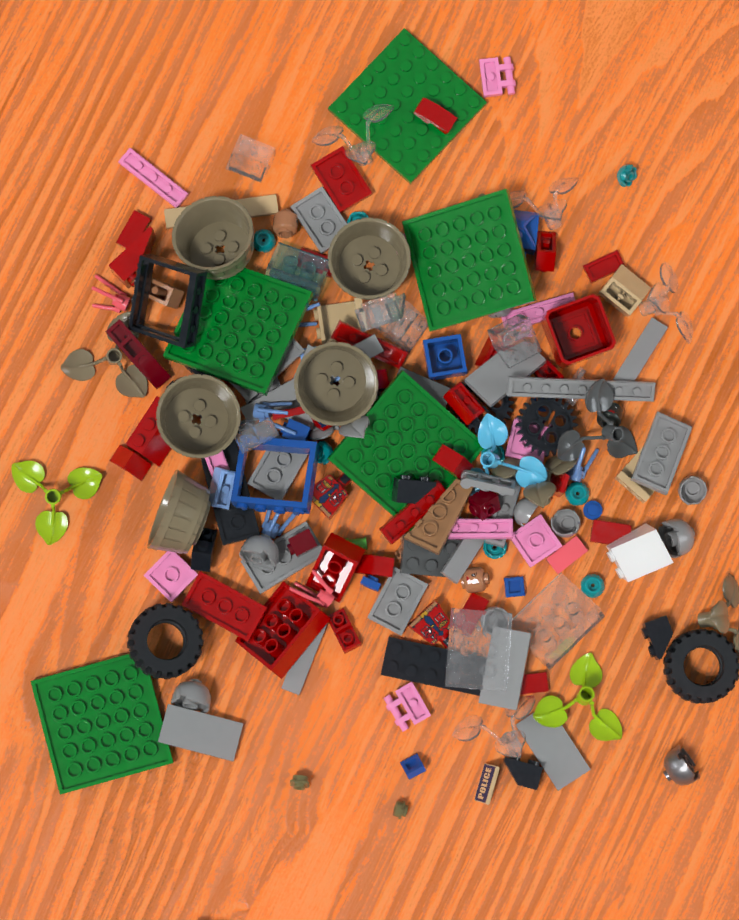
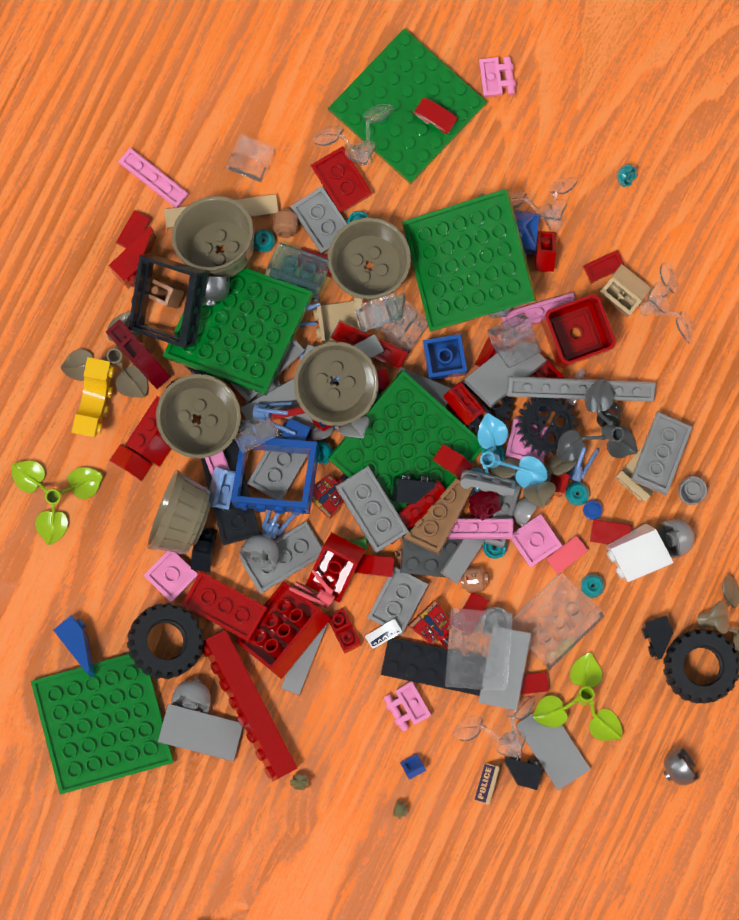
(76, 640): none -> blue slope
(94, 398): none -> yellow brick
(120, 301): coral plant -> none
(215, 290): none -> flat silver cylinder
(248, 705): none -> red brick
(302, 543): dark red brick -> none
(371, 509): none -> light grey tile
(371, 583): blue plate -> none
(383, 634): none -> white sticker
(514, 587): blue tile -> none
(565, 523): light grey hair -> none
(641, 351): light grey tile -> none

